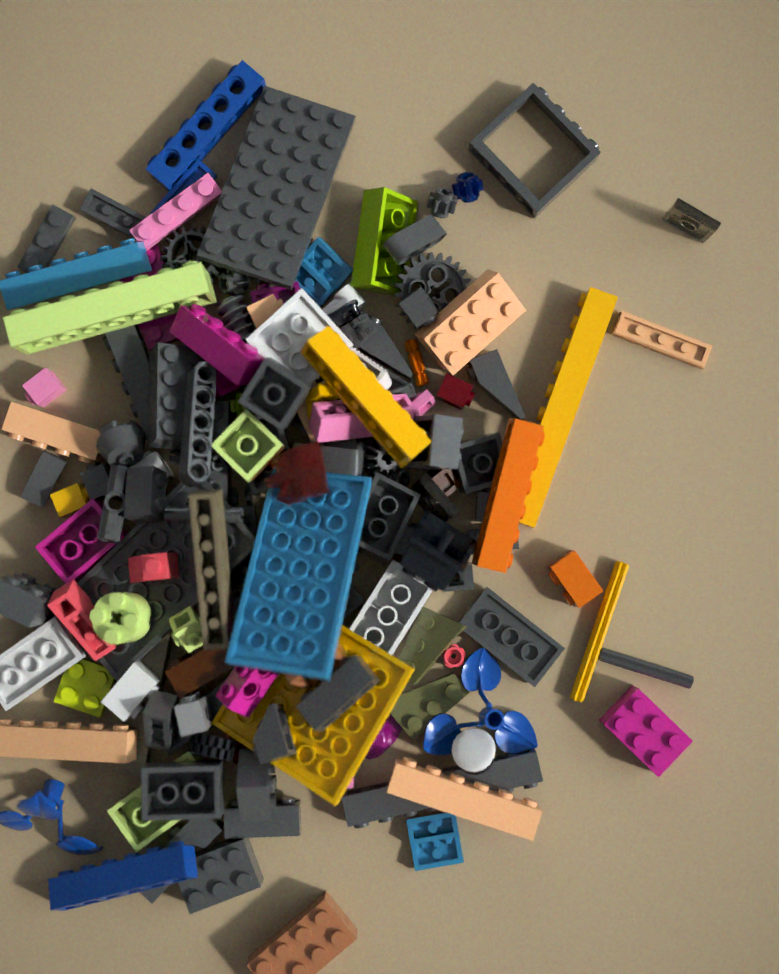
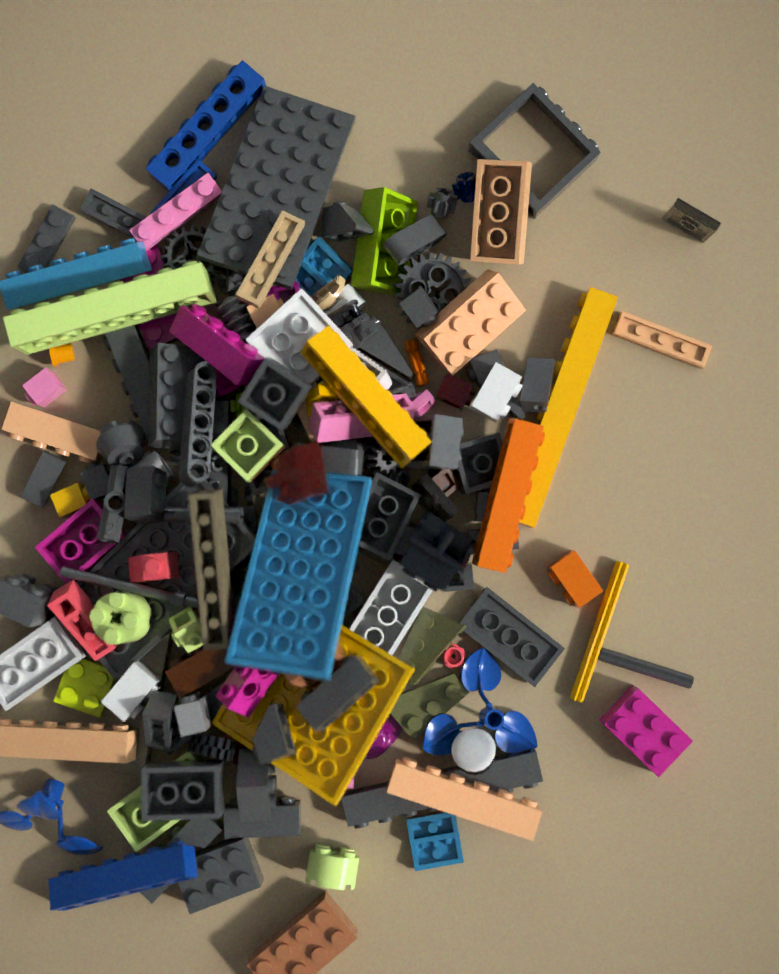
(62, 354): none -> light orange piece
(178, 599): none -> dark grey bar
(270, 259): none -> tan plate
(327, 295): none -> tan plate
(332, 868): none -> yellowish green brick
(344, 223): none -> dark grey slope
(496, 393): none -> white brick
(500, 211): none -> light nougat brick
(537, 384): none -> dark grey hinge

